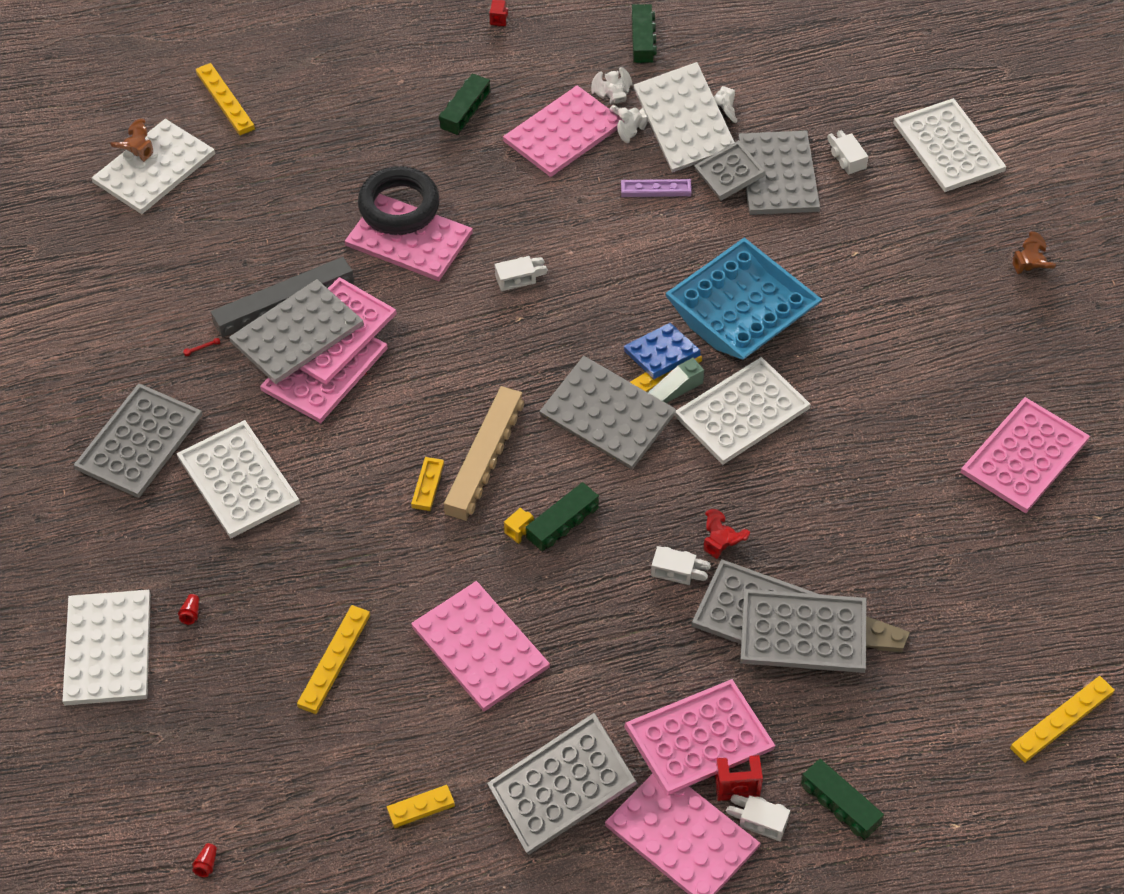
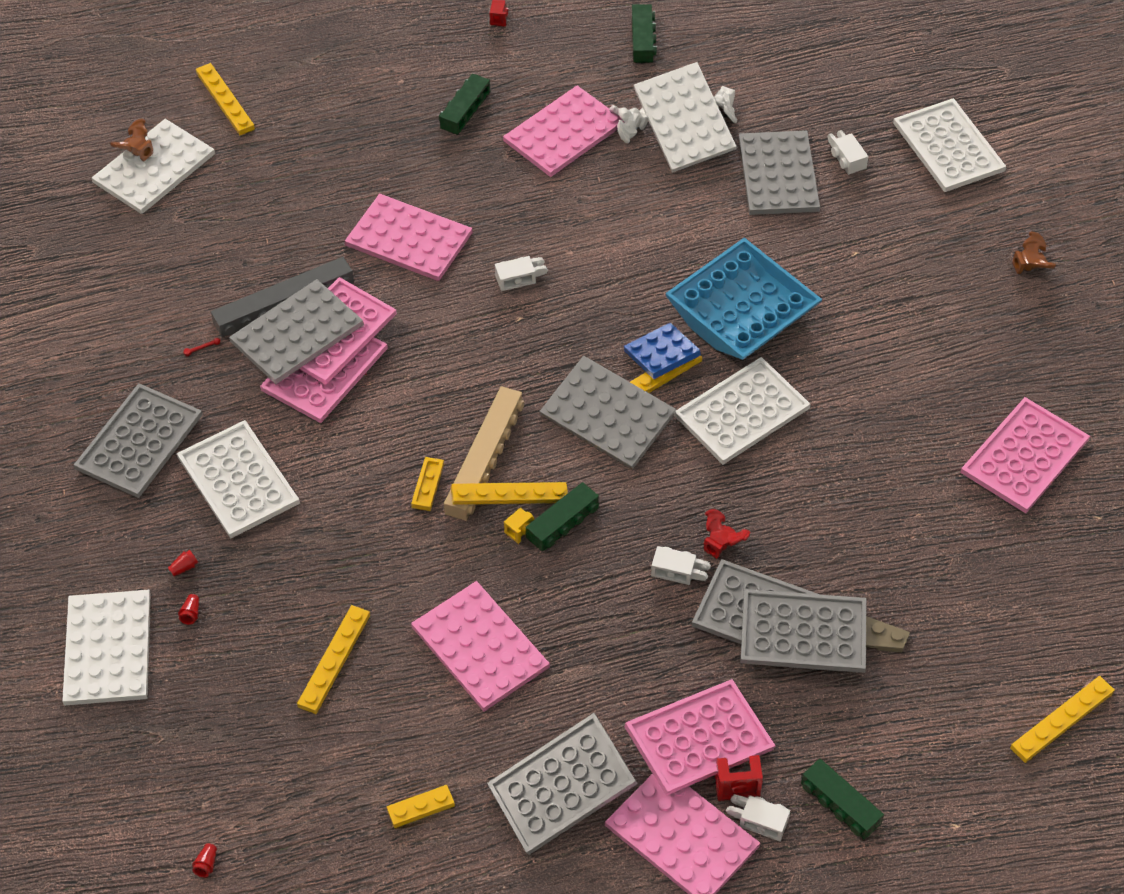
(183, 563): none -> red cone
(401, 223): black tyre -> none
(508, 493): none -> yellow plate
(614, 88): white animal -> none
(656, 188): lavender tile -> none
(679, 381): sand green slope -> none
(730, 170): light grey plate -> none

